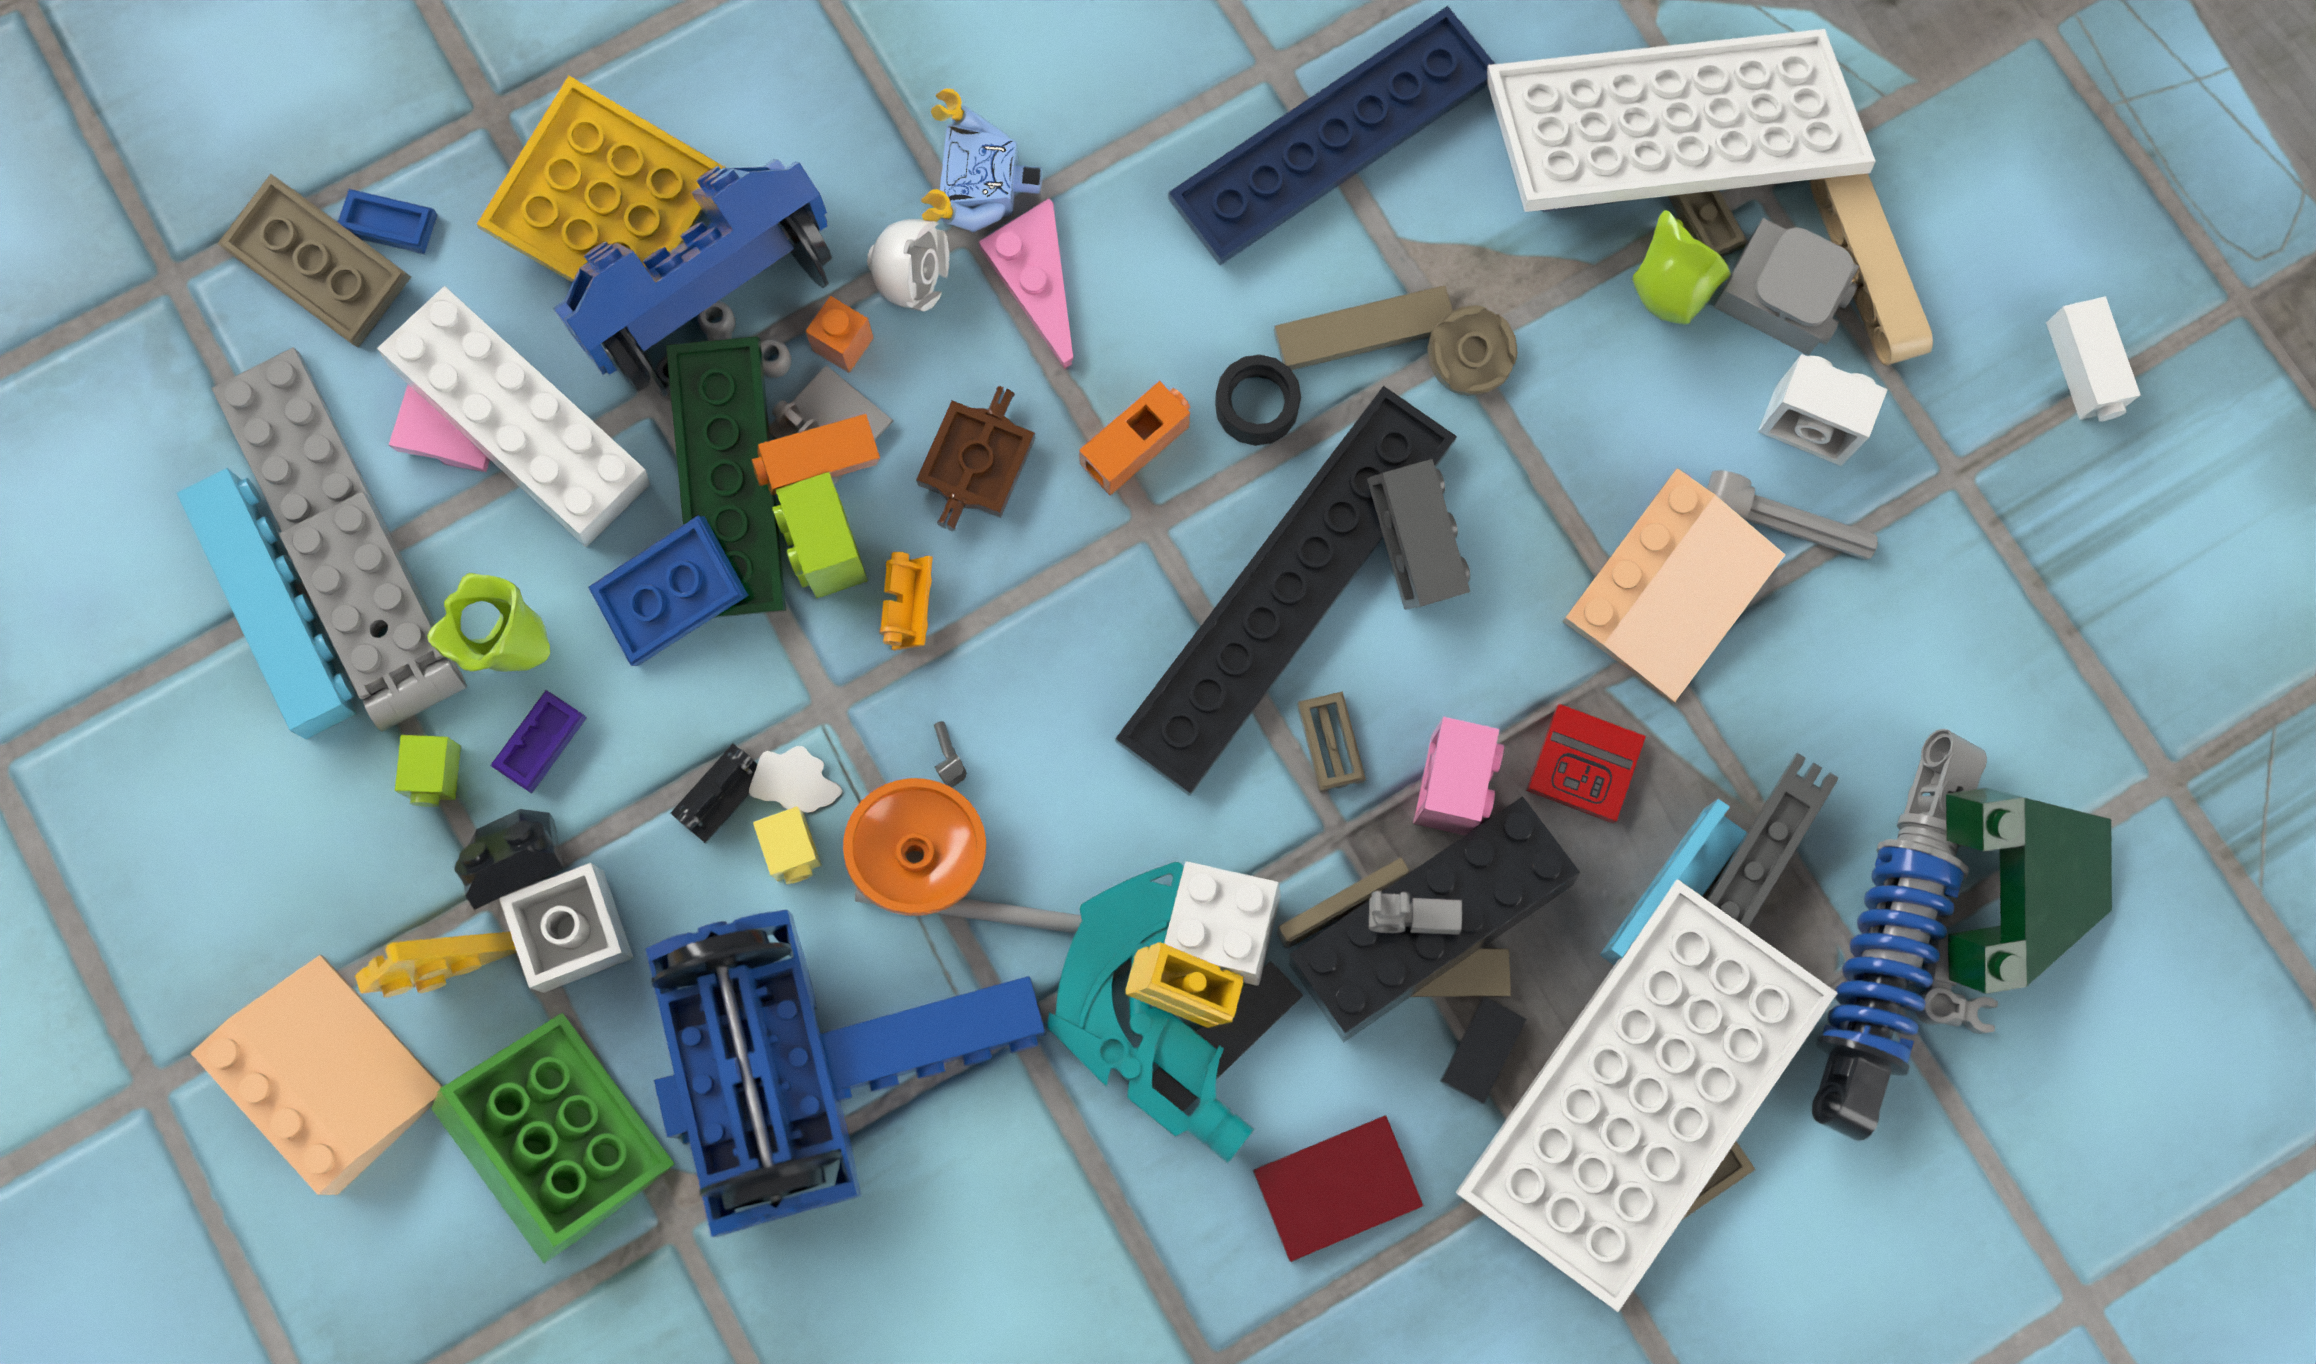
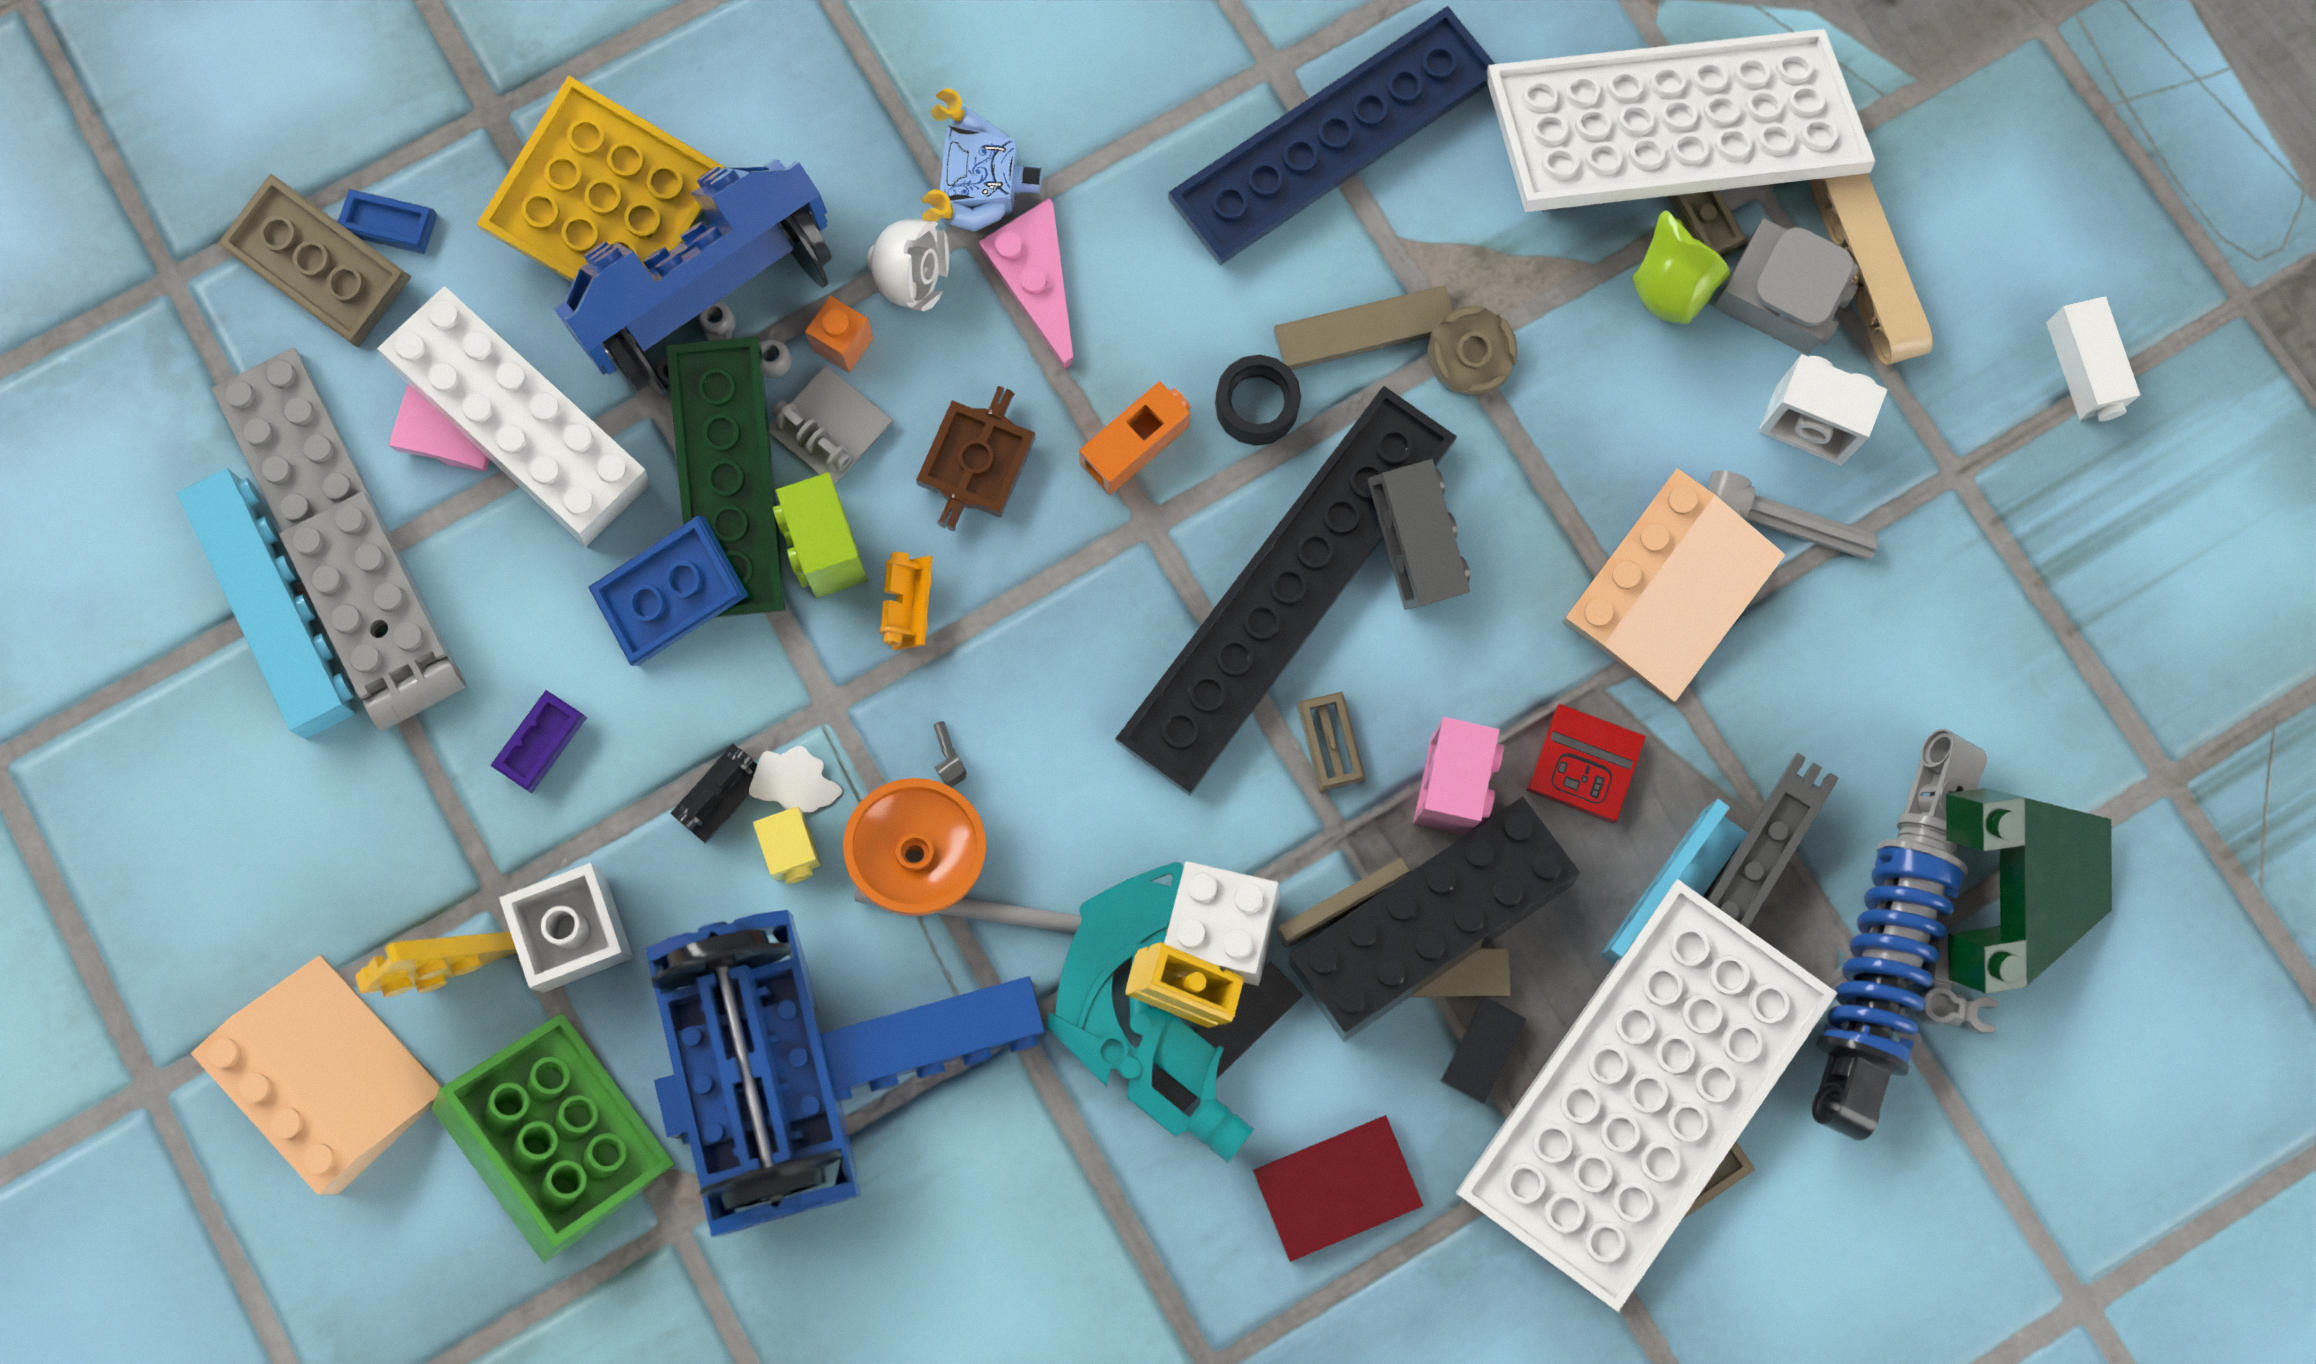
(427, 769): lime brick -> none
(508, 856): black slope -> none
(513, 644): lime piece -> none
(828, 448): orange brick -> none
(1393, 912): light grey bar -> none

